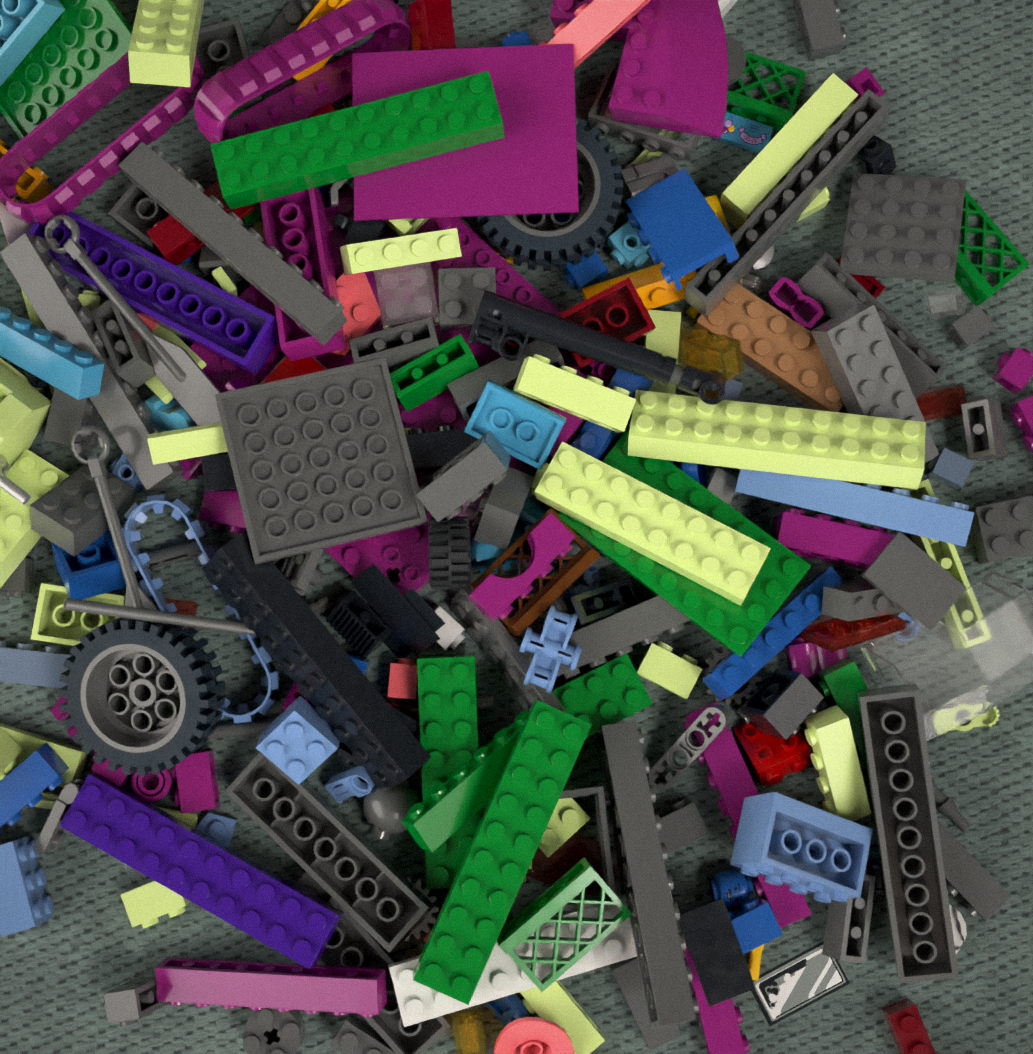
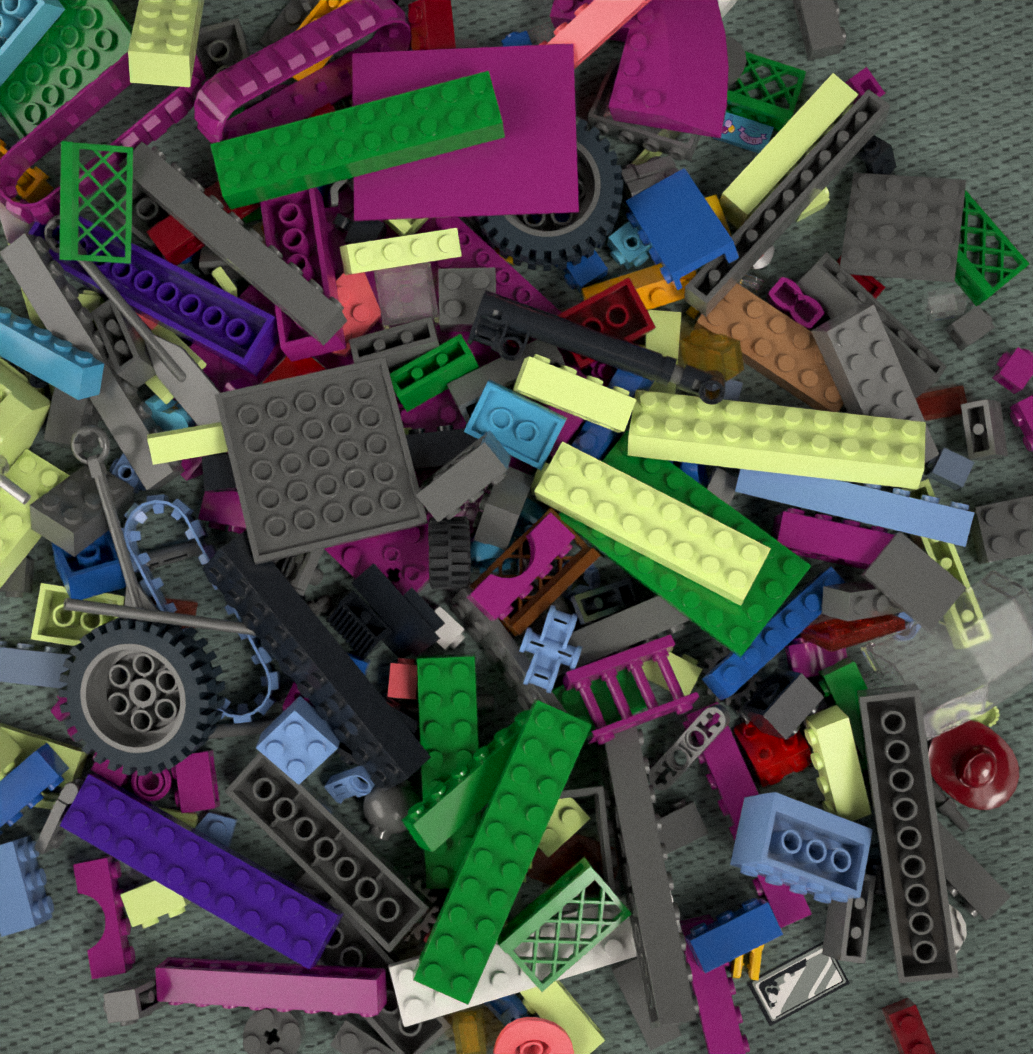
(70, 202): none -> green fence
(100, 881): none -> magenta arch
(633, 662): none -> magenta fence
(716, 952): black sticker -> none
(732, 887): blue head -> none
(974, 766): none -> dark red hat

